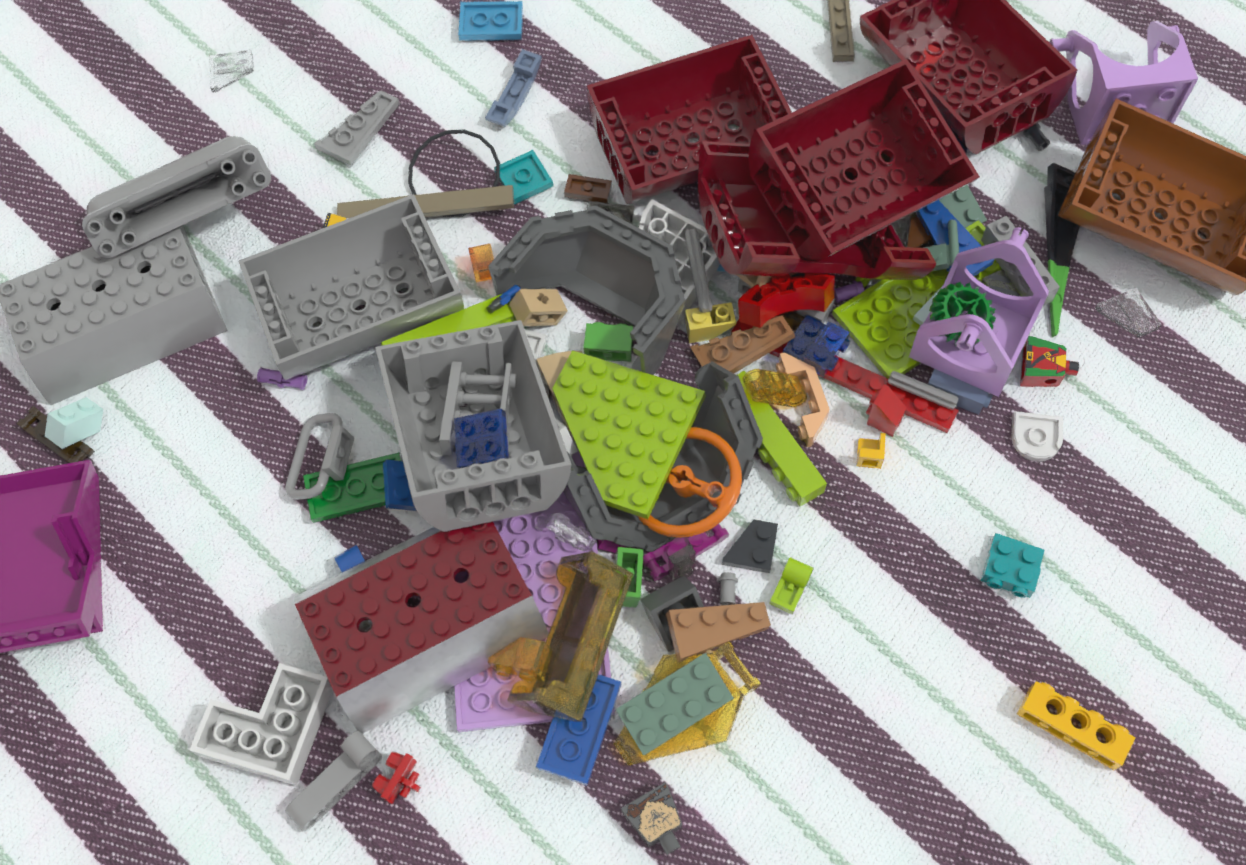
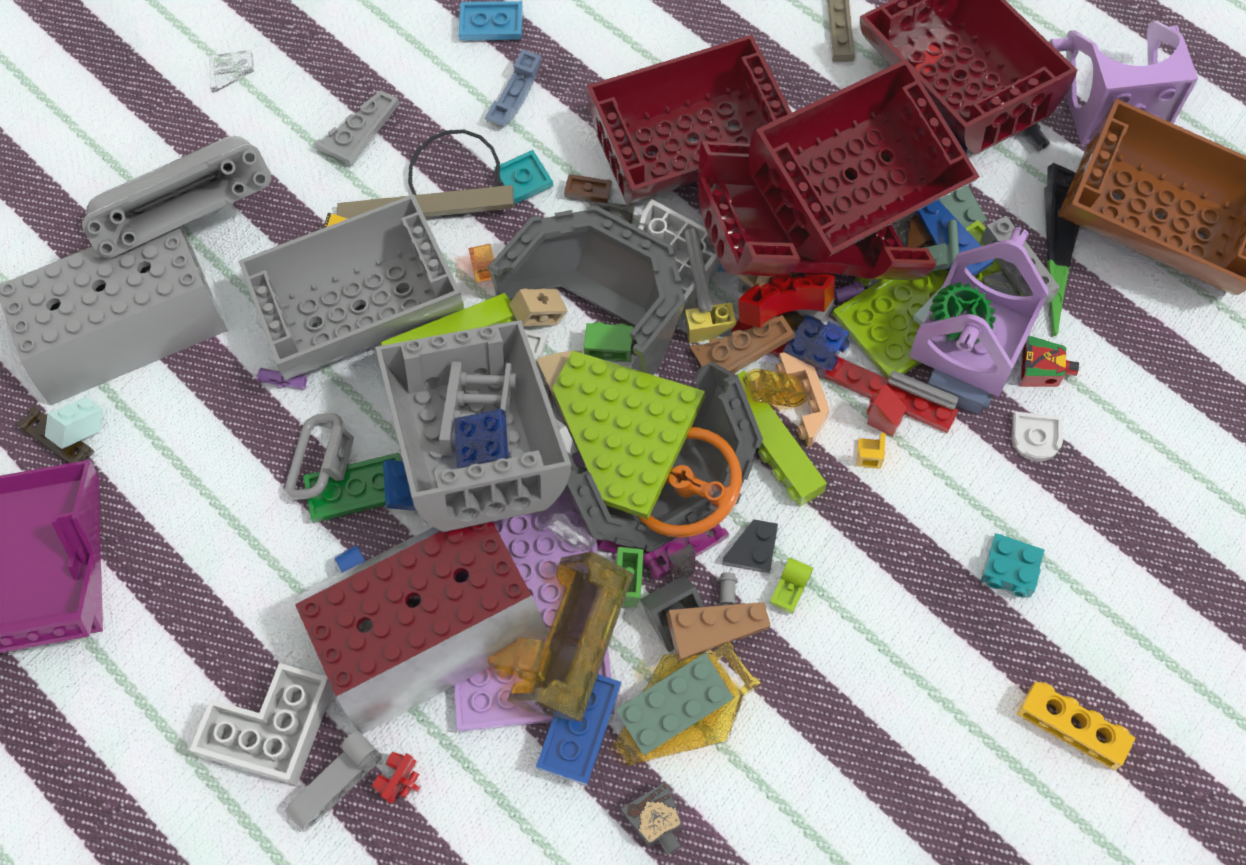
(503, 299): piece -> none
(1130, 313): clear wing -> none

